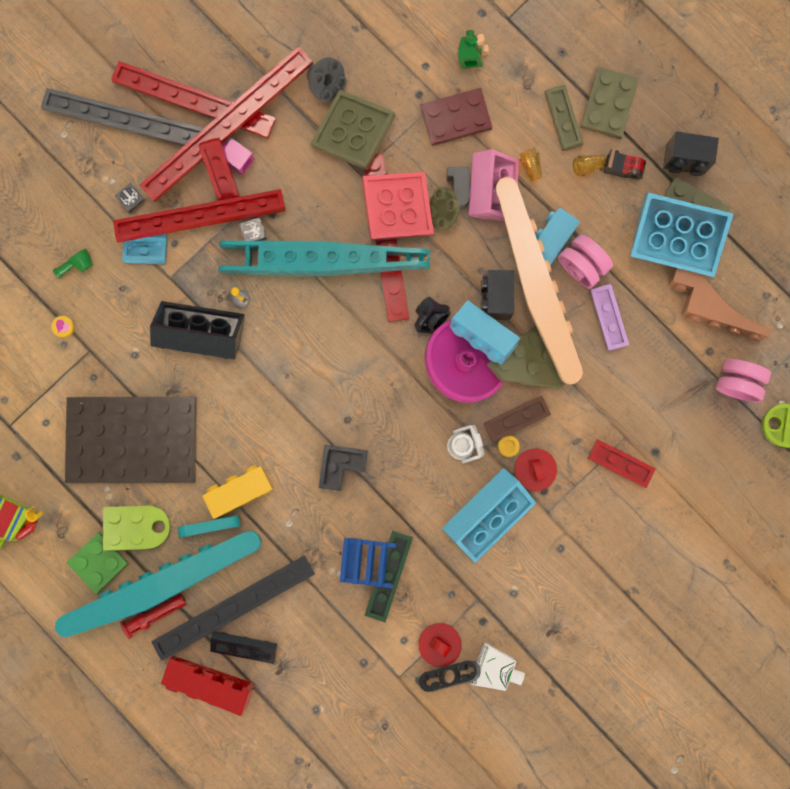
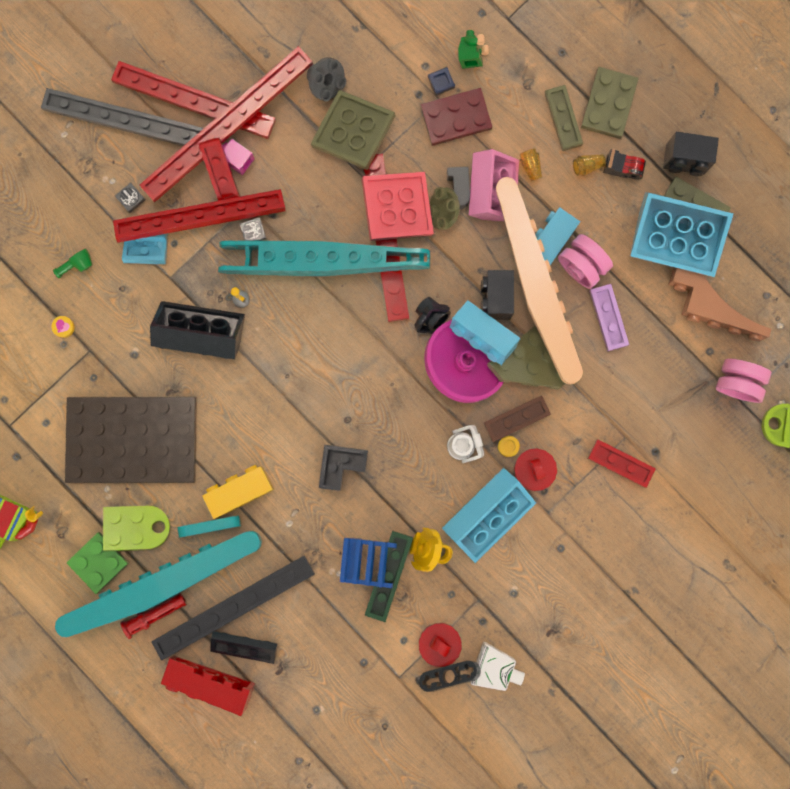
(427, 550): none -> yellow tile
(441, 81): none -> dark blue tile

